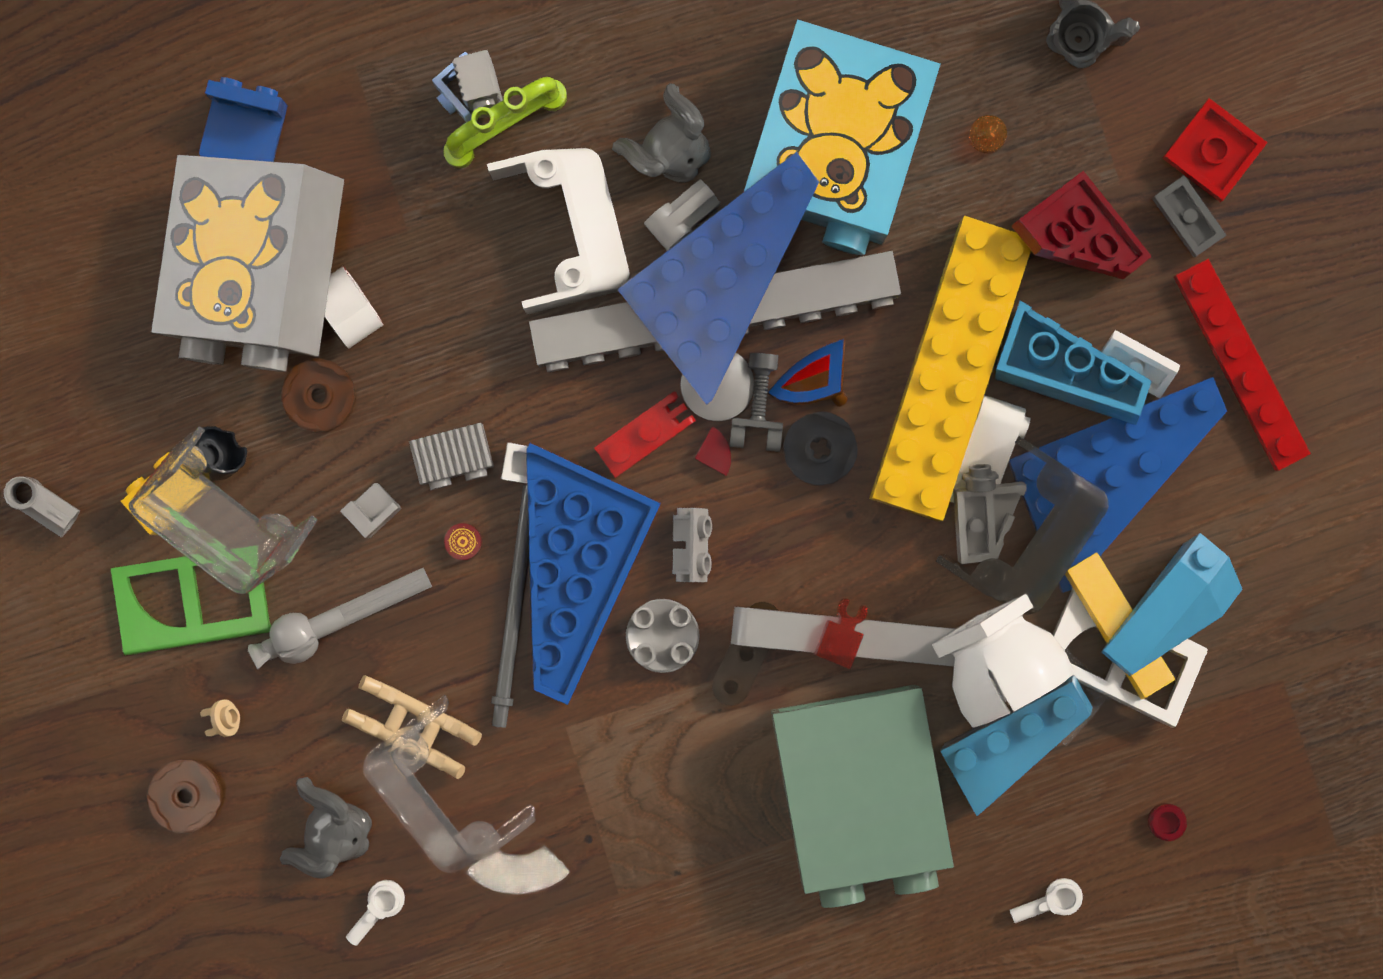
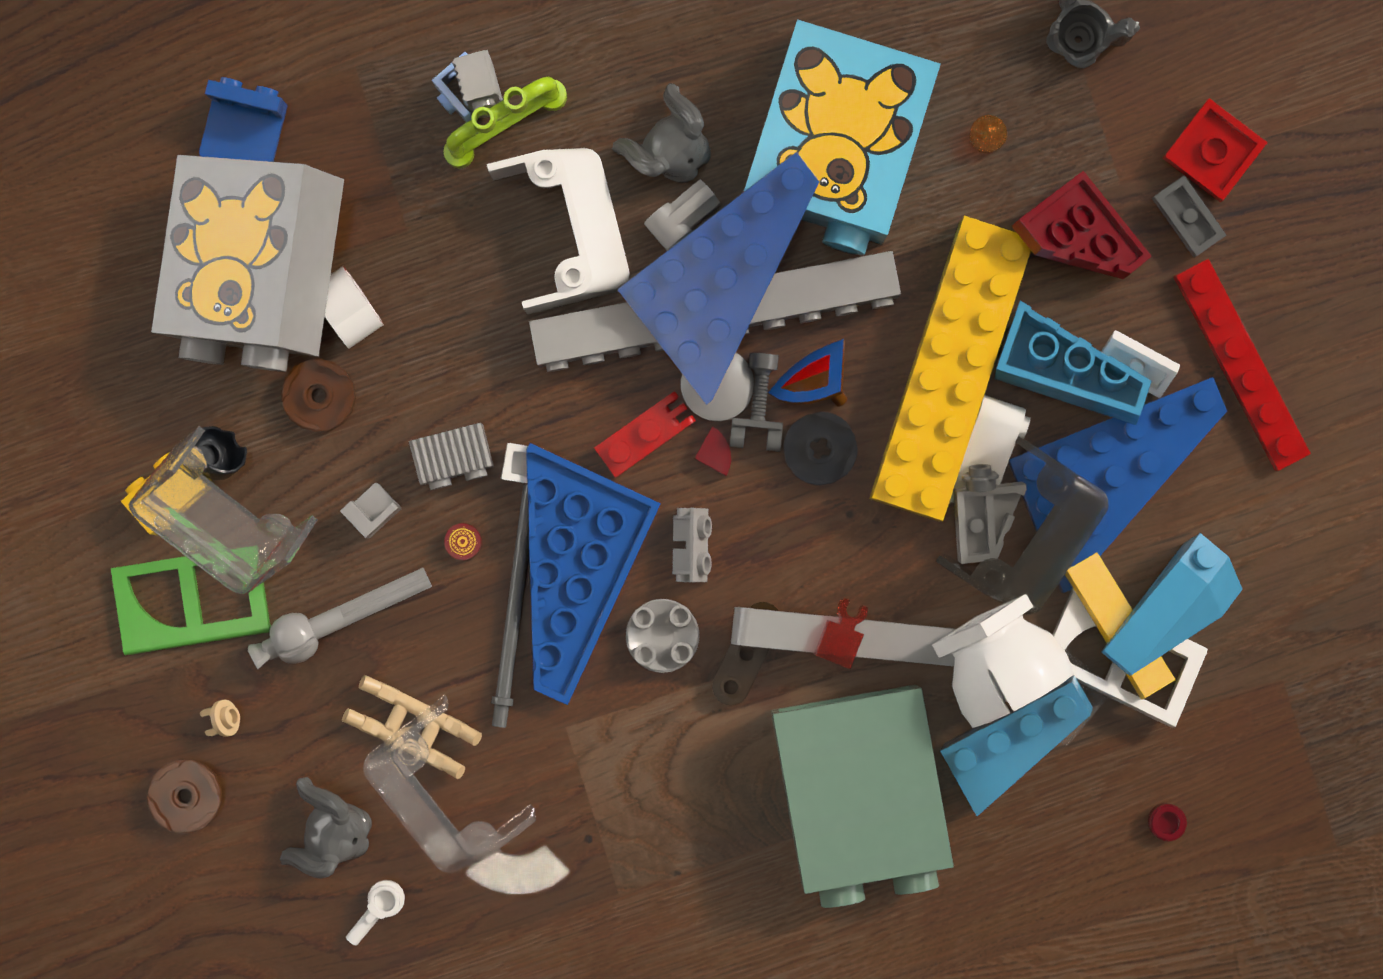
(43, 506): light grey piece -> none
(1061, 897): white plate -> none

